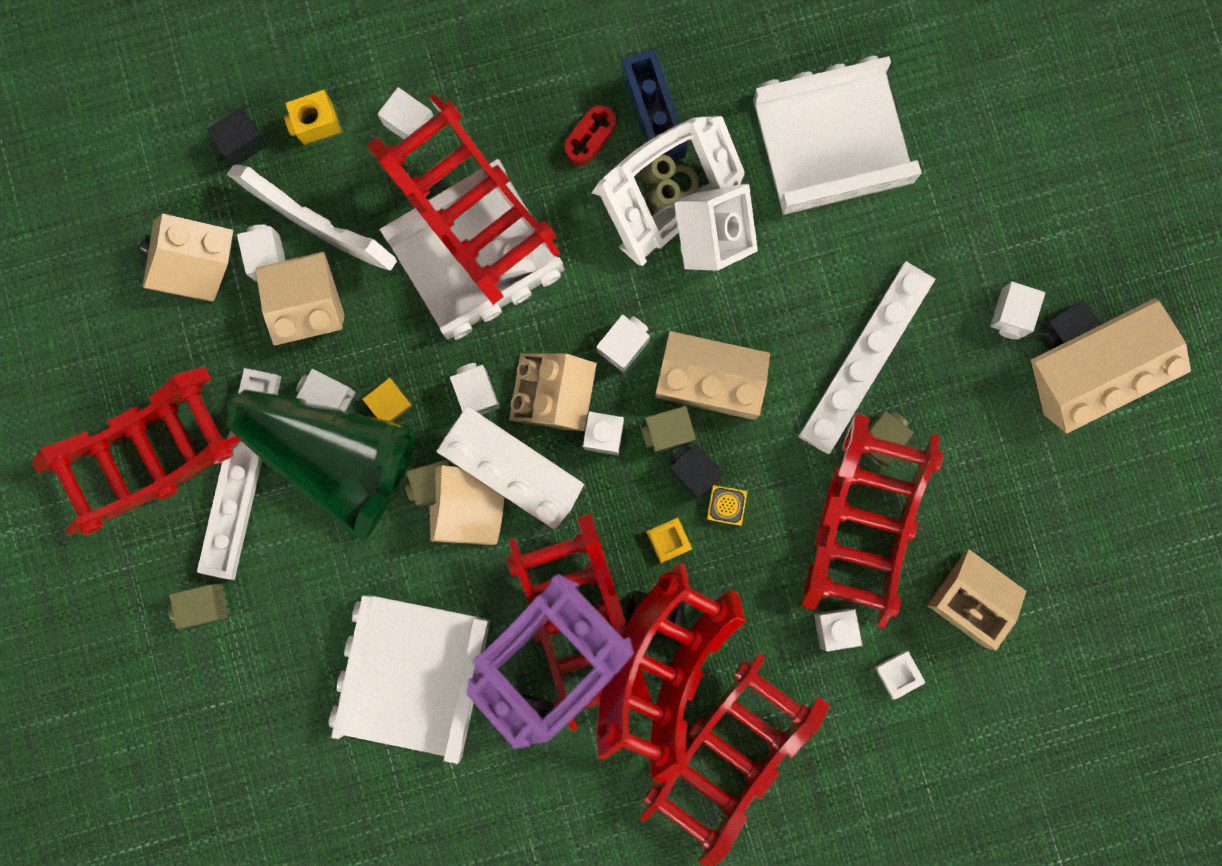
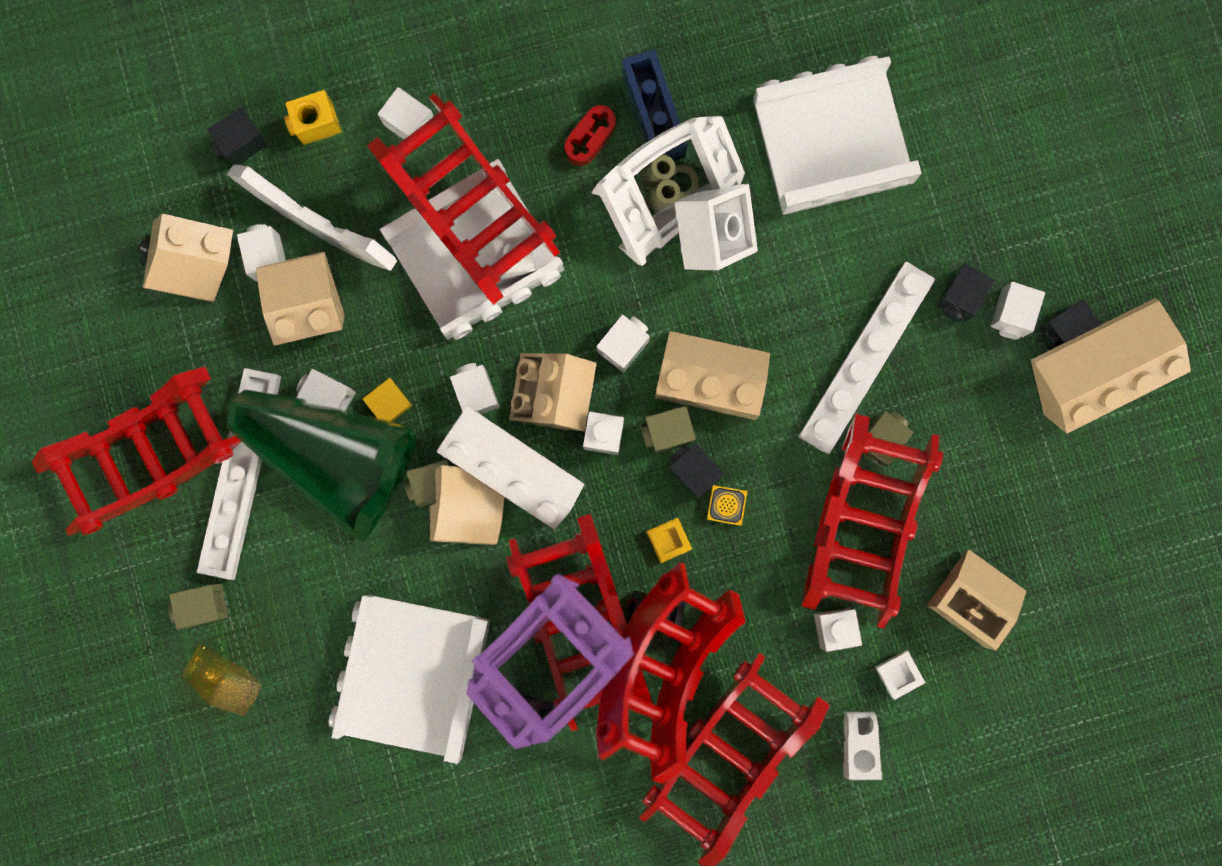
(221, 681): none -> clear yellow slope
(861, 746): none -> white leg
(964, 293): none -> black brick

